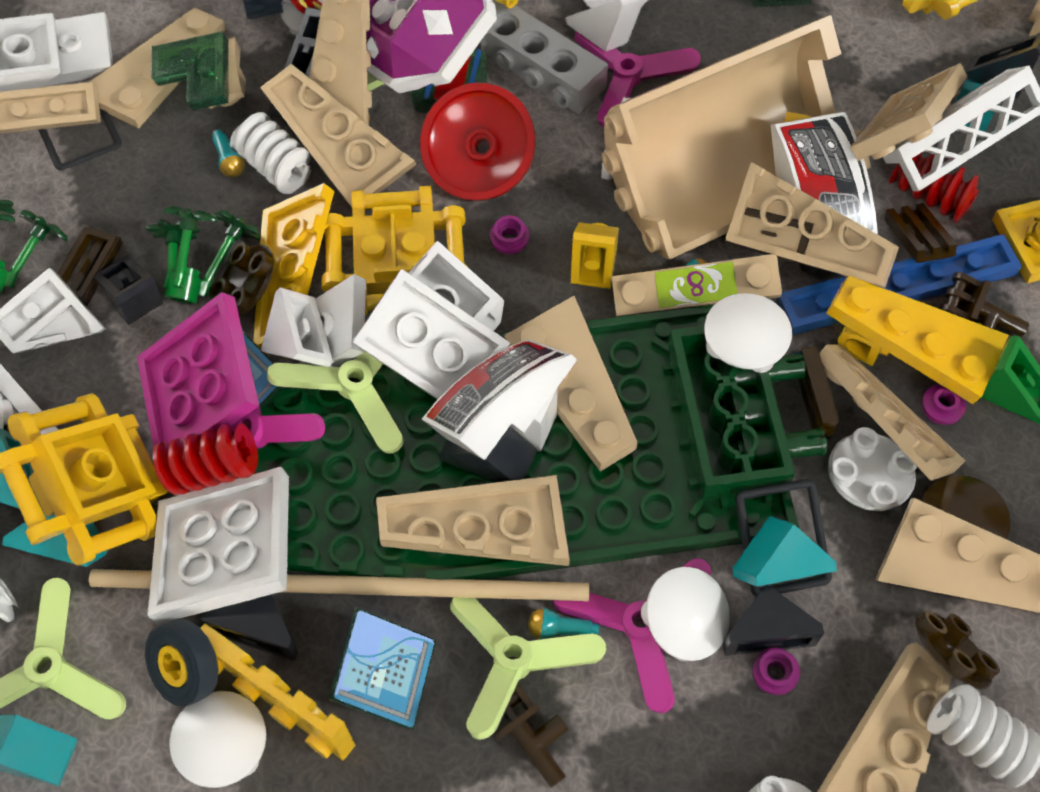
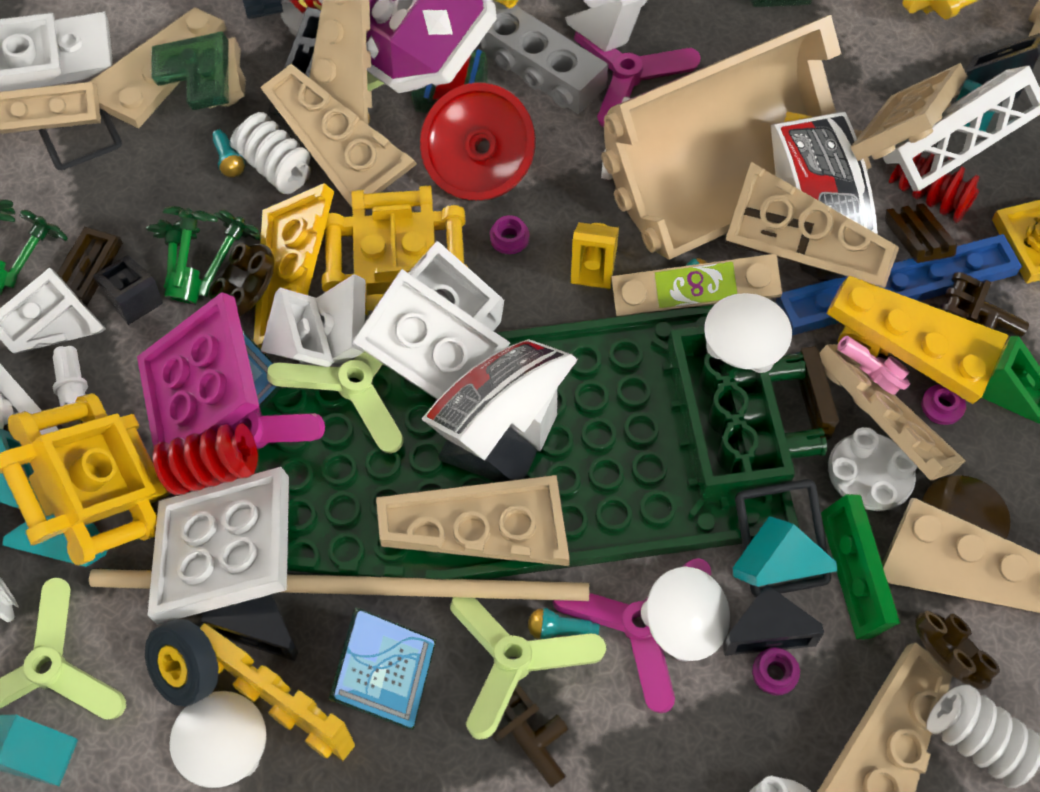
(68, 378): none -> white axle
(586, 394): tan wing -> none
(859, 567): none -> green plate
(888, 373): none -> bright pink plate

